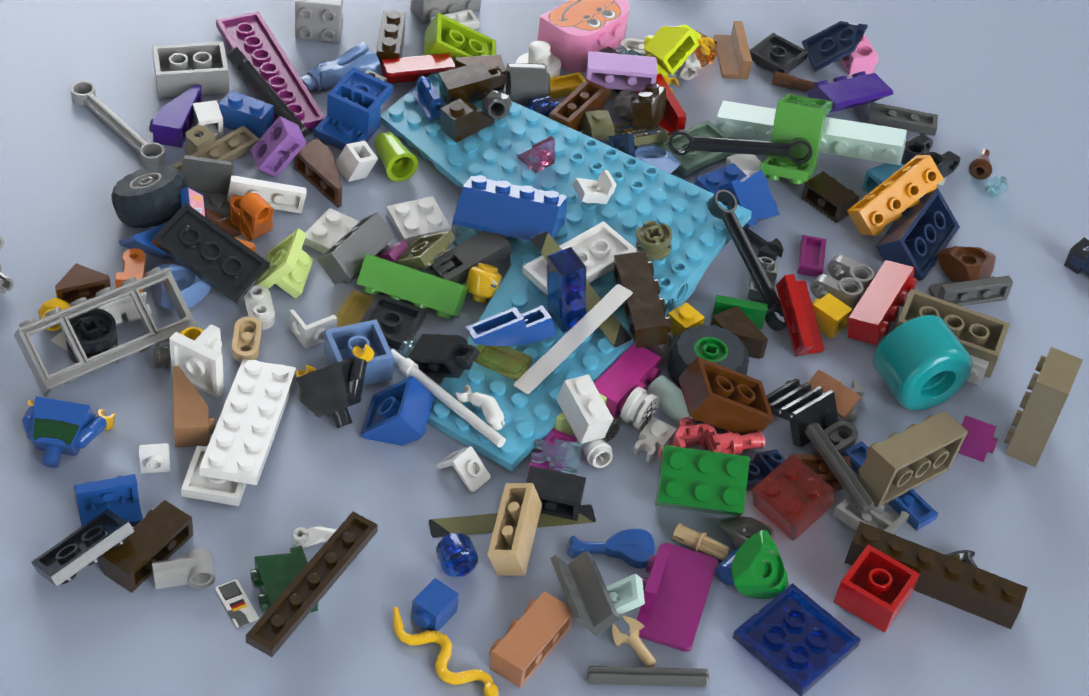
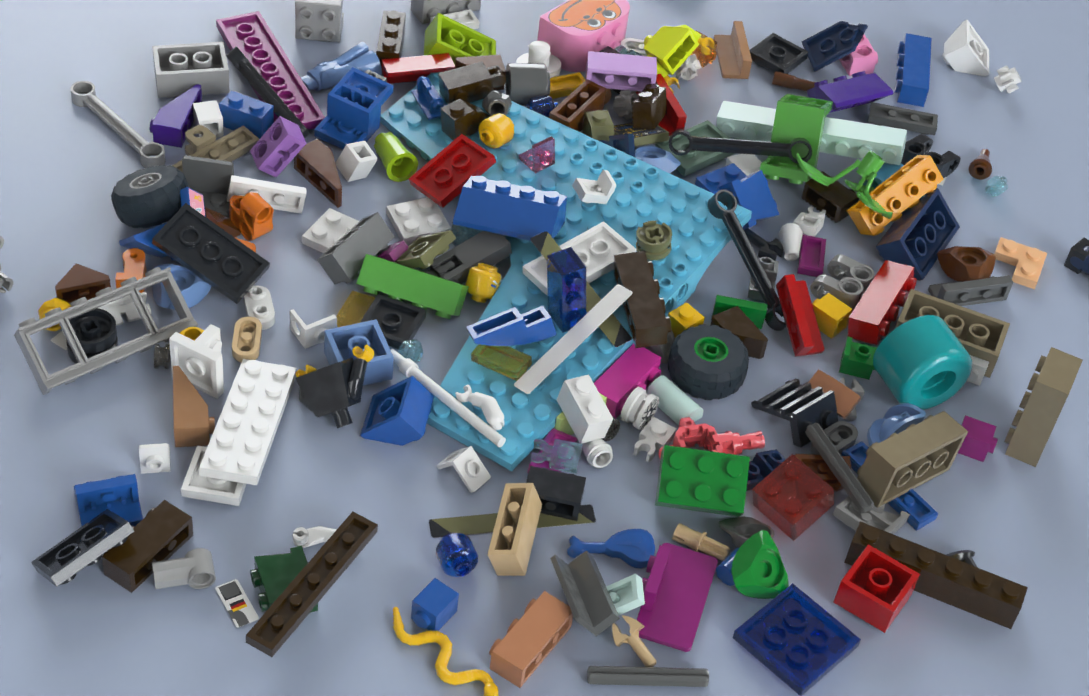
(62, 427): blue torso -> none
(288, 265): yellowish green bracket -> none
(443, 355): black brick -> none
(450, 169): none -> red plate
(496, 130): none -> yellow head
(725, 398): reddish brown brick -> none
(790, 238): none -> white cone
(810, 222): none -> white plate
(857, 359): none -> green brick
(866, 168): none -> bright green plant
(894, 421): none -> medium blue hat
(913, 69): none -> blue brick
(967, 51): none -> white slope
(1007, 79): none -> white gear
(1025, 258): none -> light nougat plate

